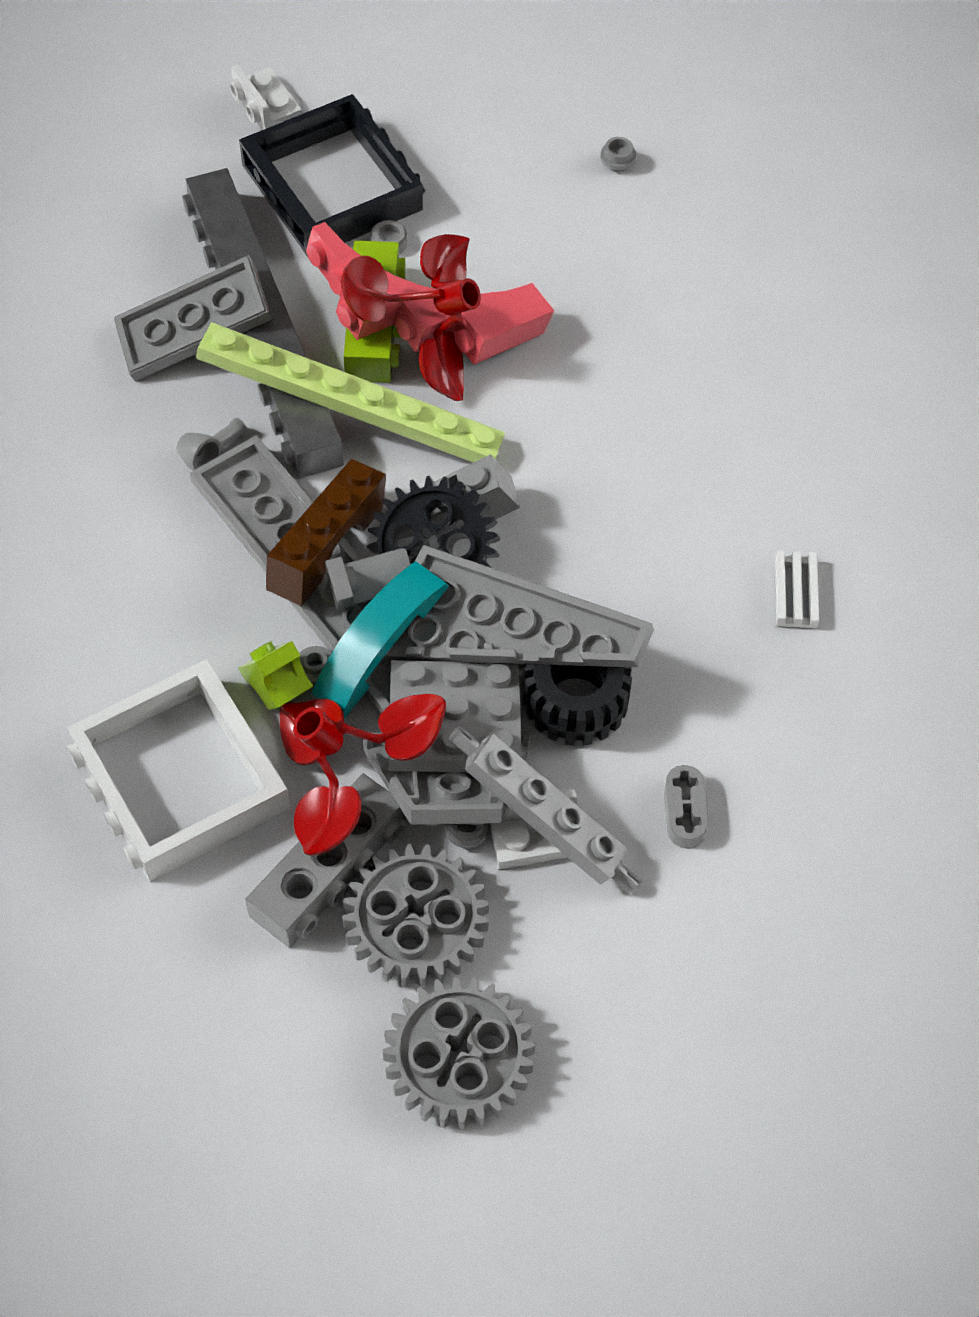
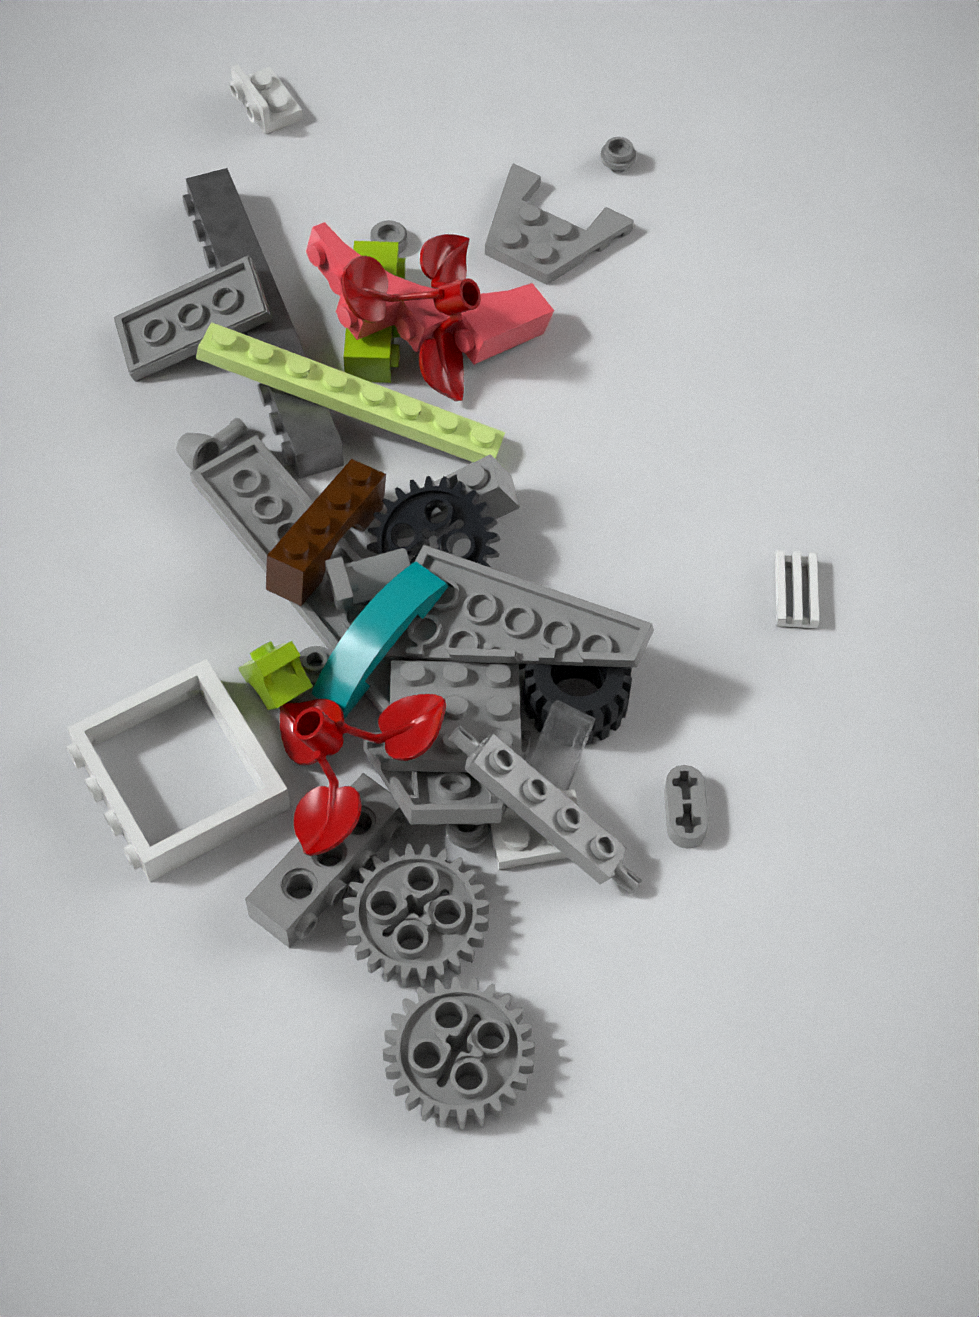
(314, 127): black window -> none
(540, 241): none -> light grey wing
(561, 744): none -> clear tile

